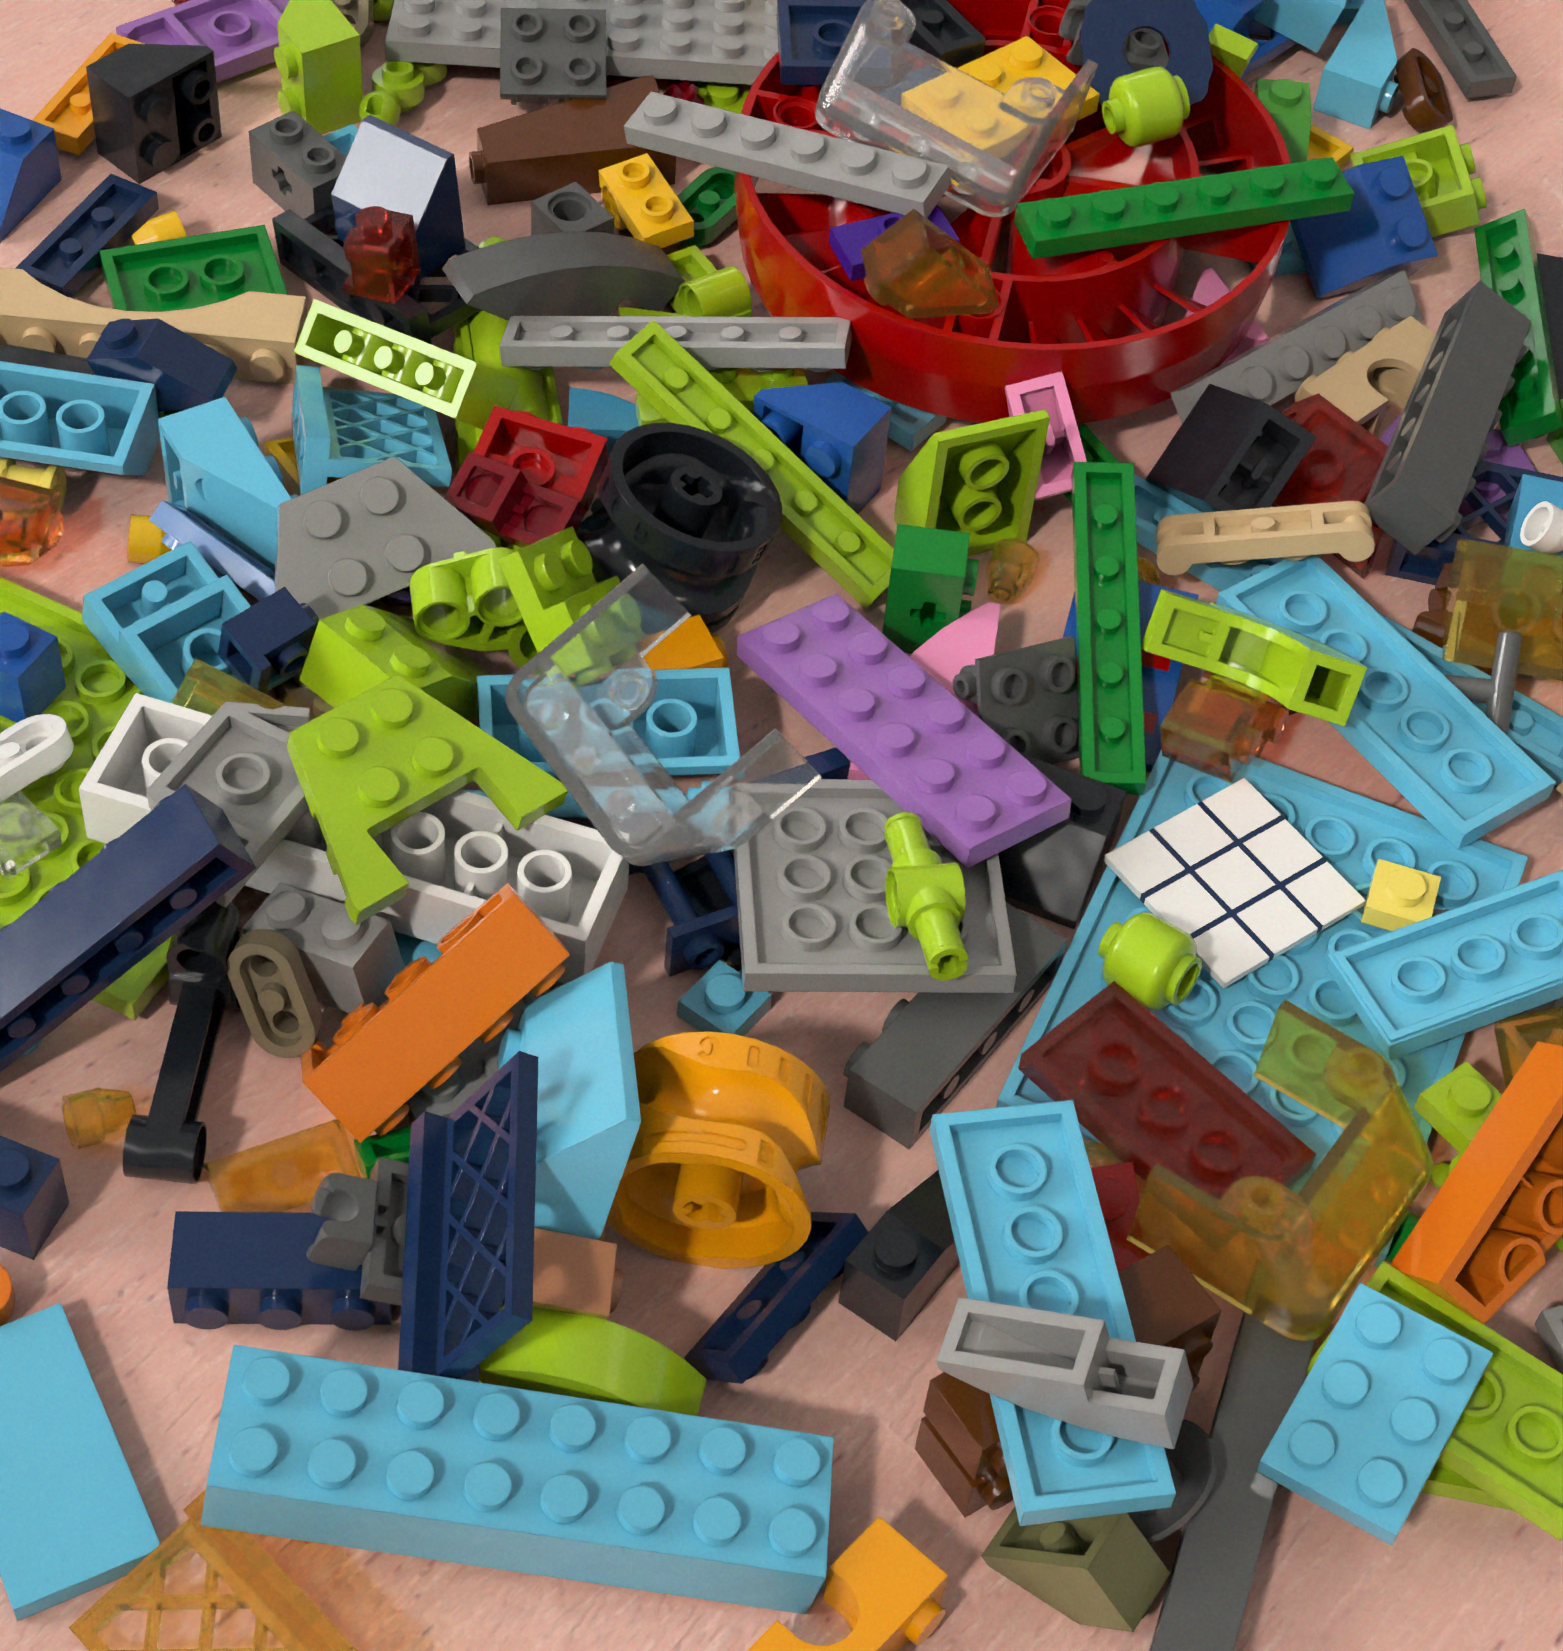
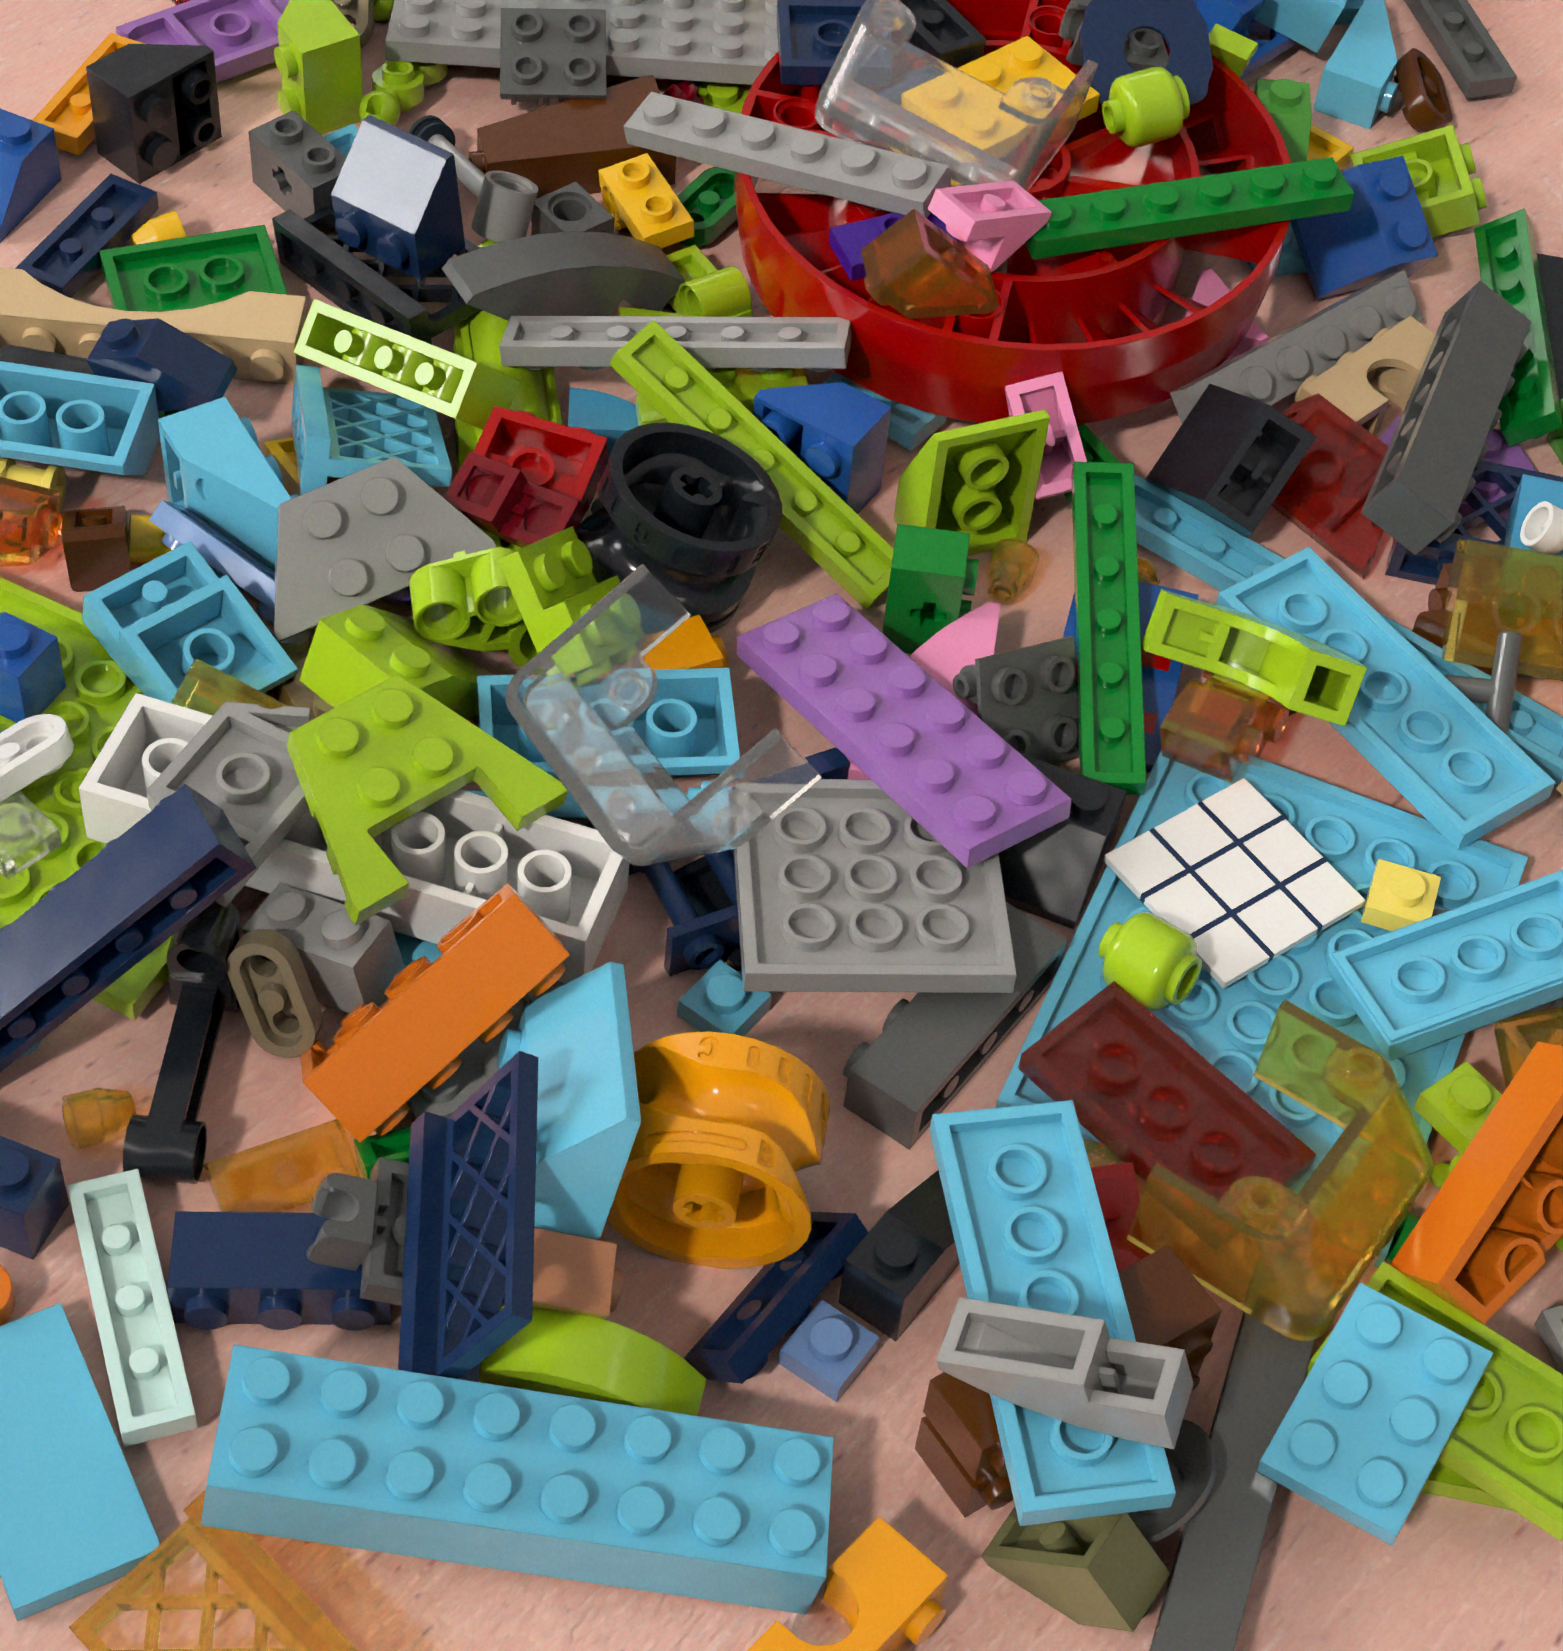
(95, 546): none -> reddish brown slope
(132, 1308): none -> light aqua plate
(268, 639): dark blue brick -> none
(381, 254): clear red brick -> none
(503, 197): none -> light grey piece
(828, 1350): none -> medium blue plate
(925, 896): lime pin -> none
(990, 218): none -> bright pink slope
(1264, 533): tan plate -> none

